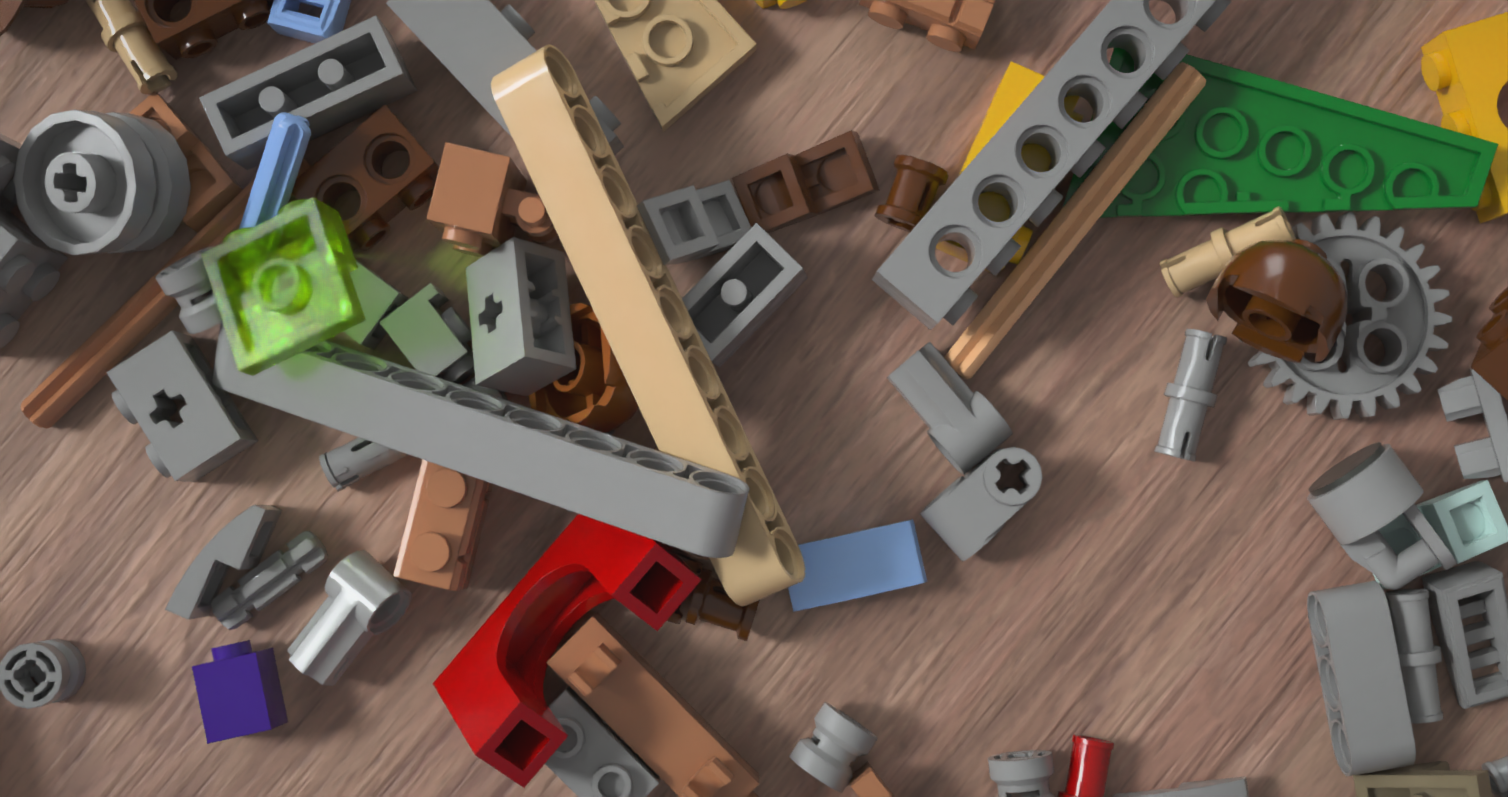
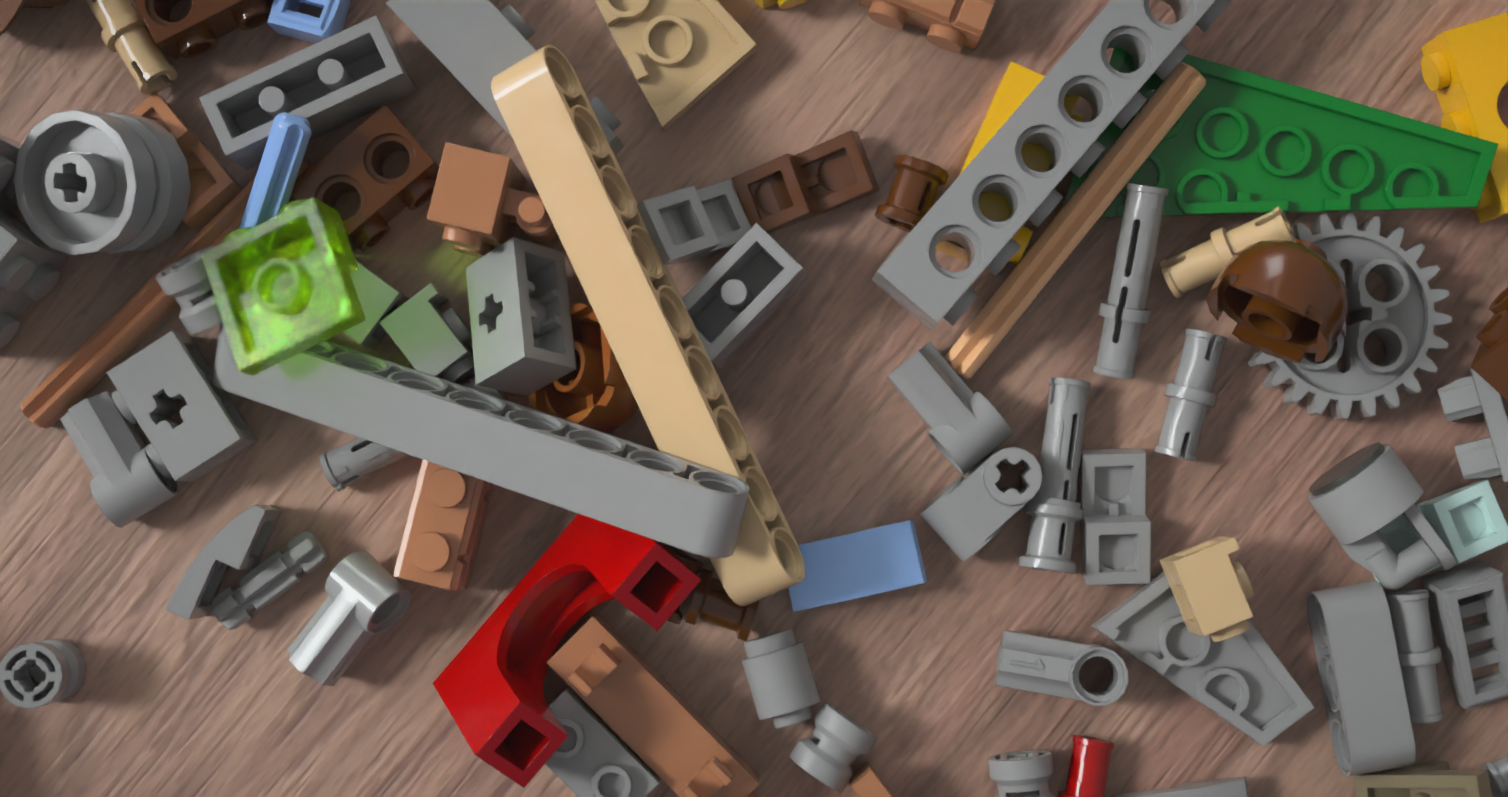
(114, 452): none -> light grey piece
(239, 692): dark purple brick -> none
(780, 678): none -> light grey brick
(1053, 667): none -> light grey piece
(1054, 507): none -> light grey pin
(1114, 518): none -> light grey slope
(1130, 281): none -> light grey pin
(1210, 588): none -> tan brick
(1230, 677): none -> light grey wing

